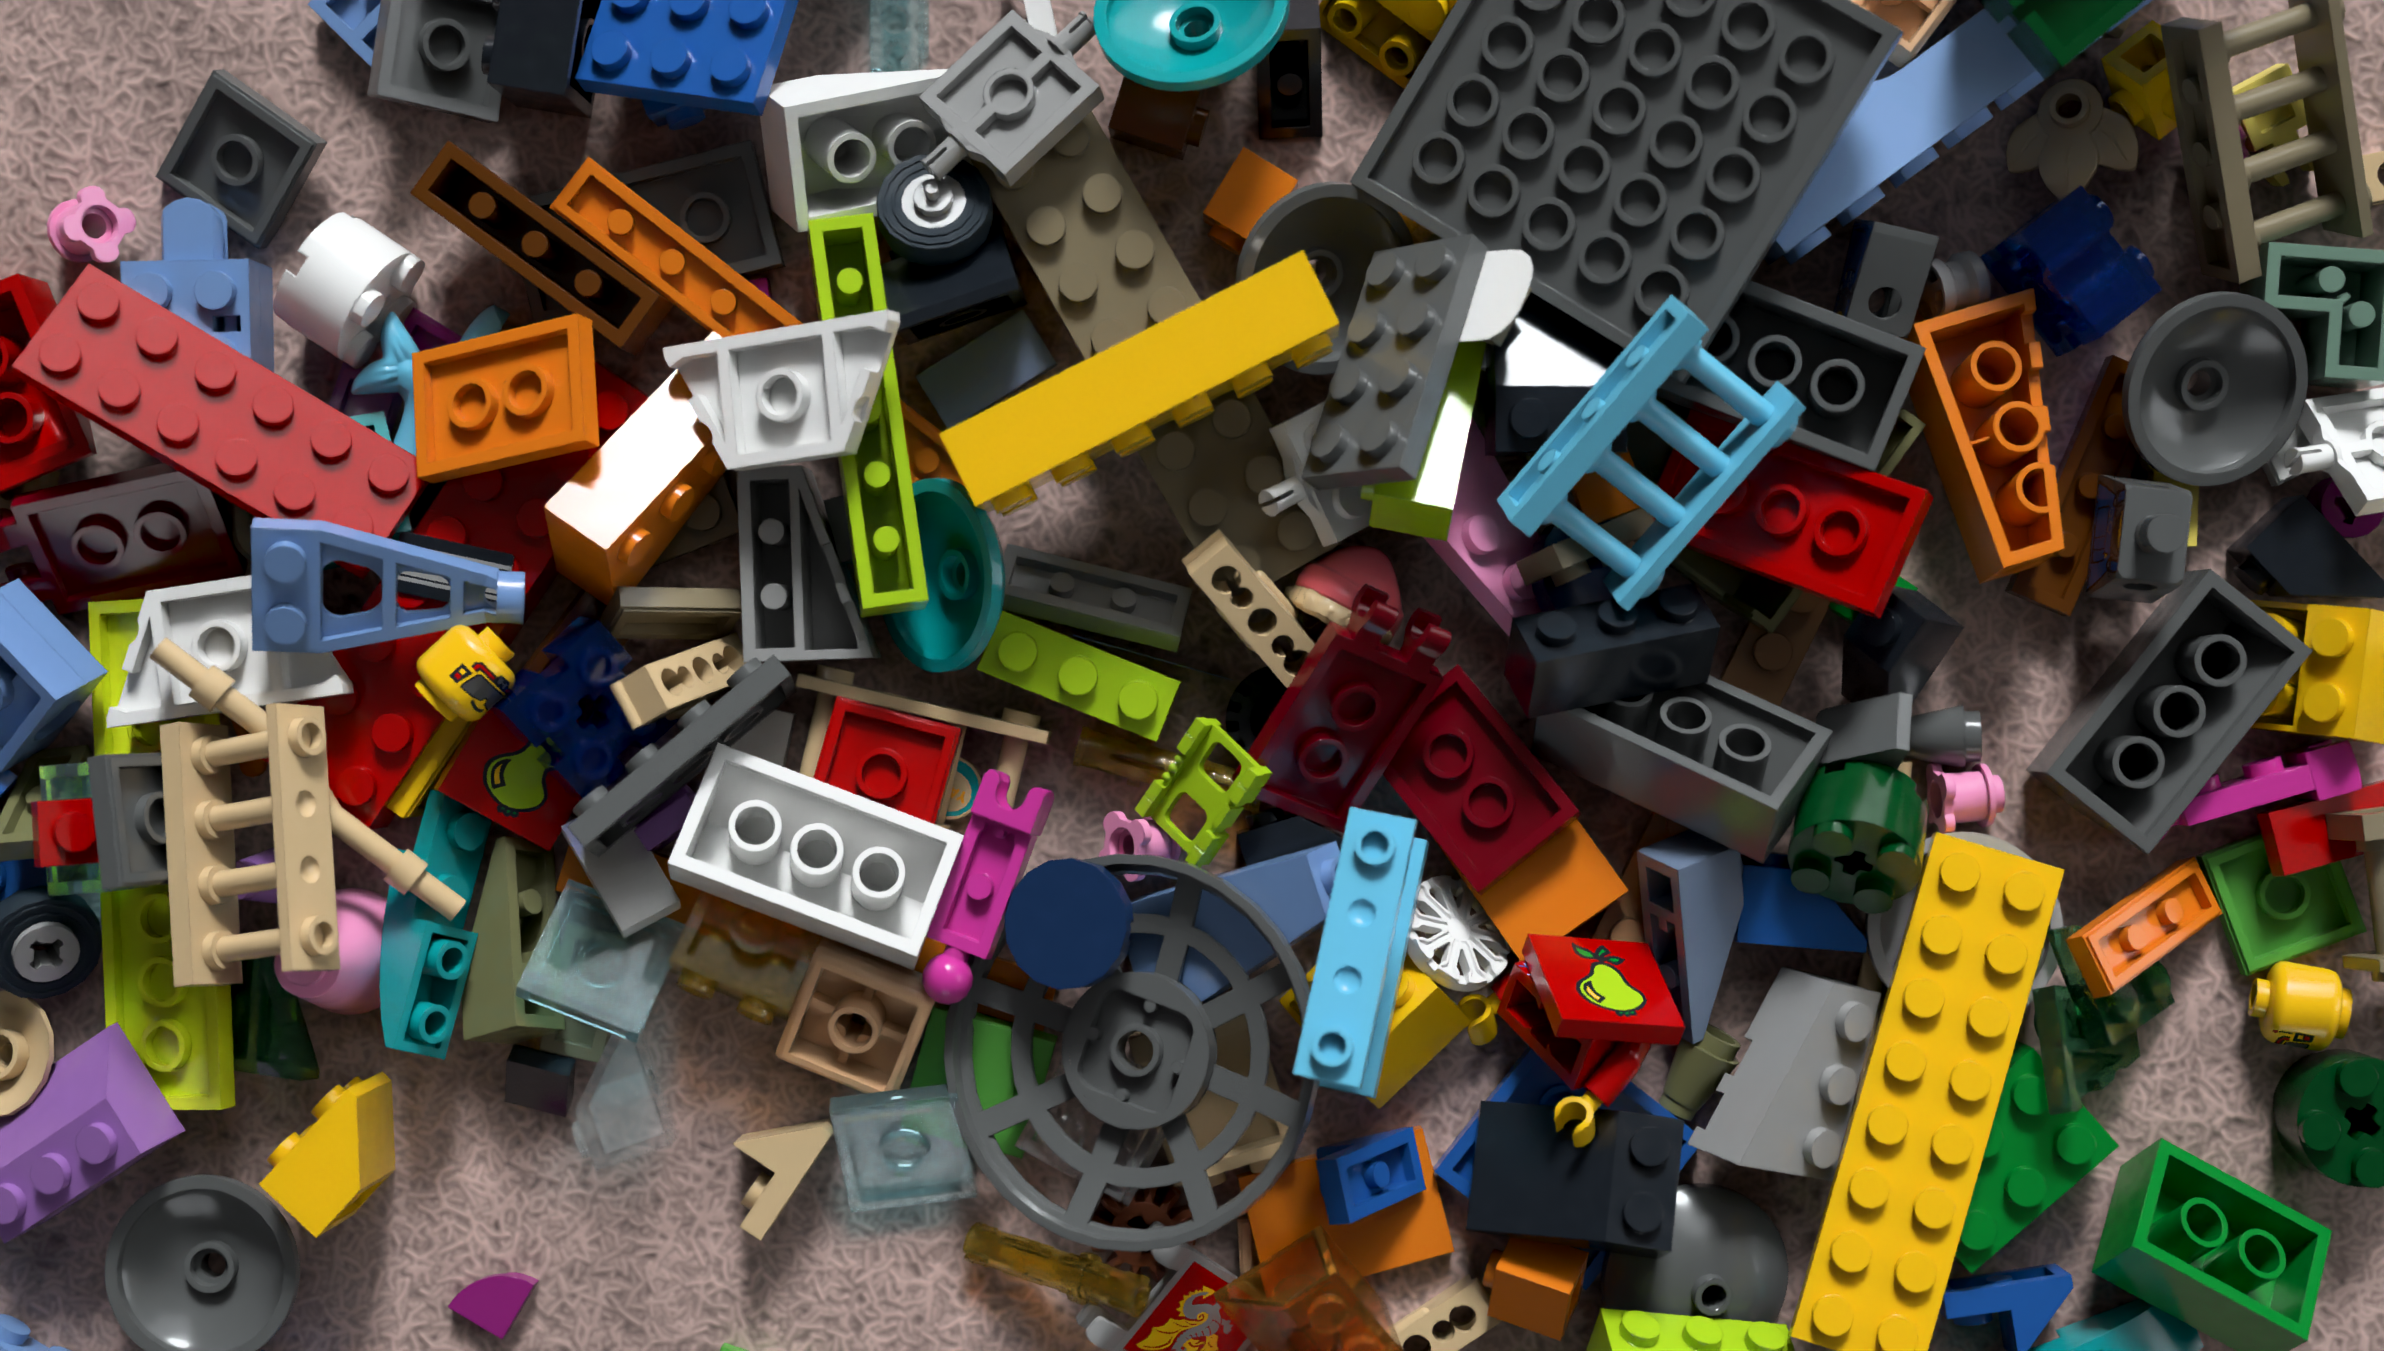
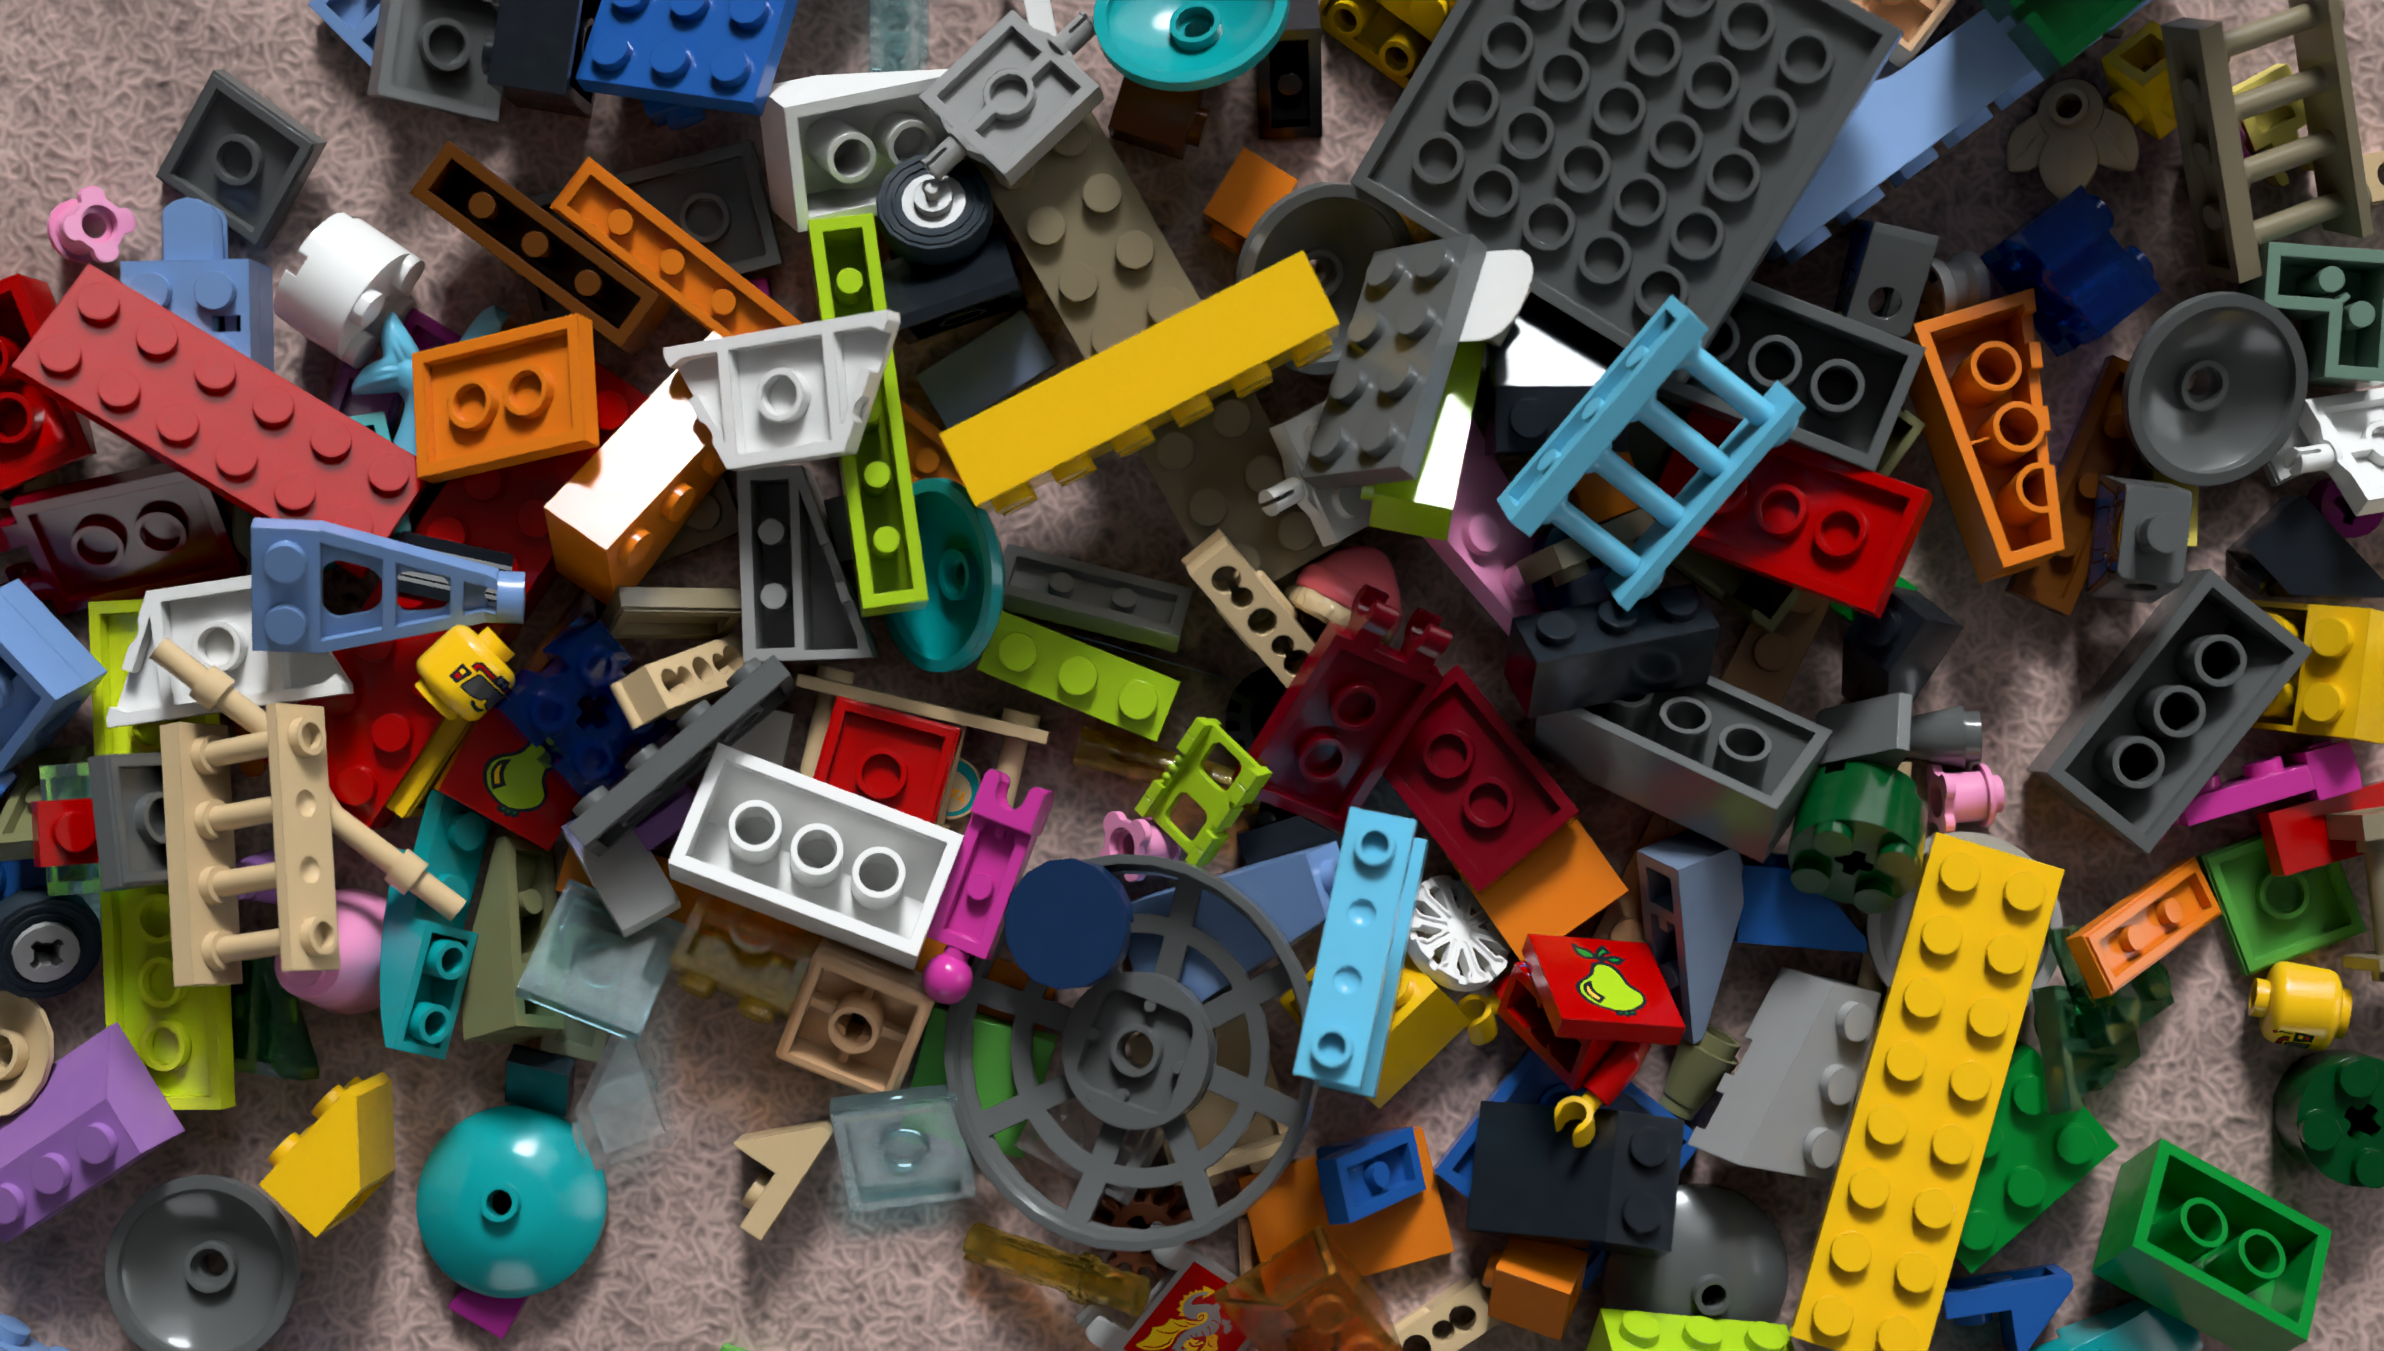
(553, 1212): none -> teal dish

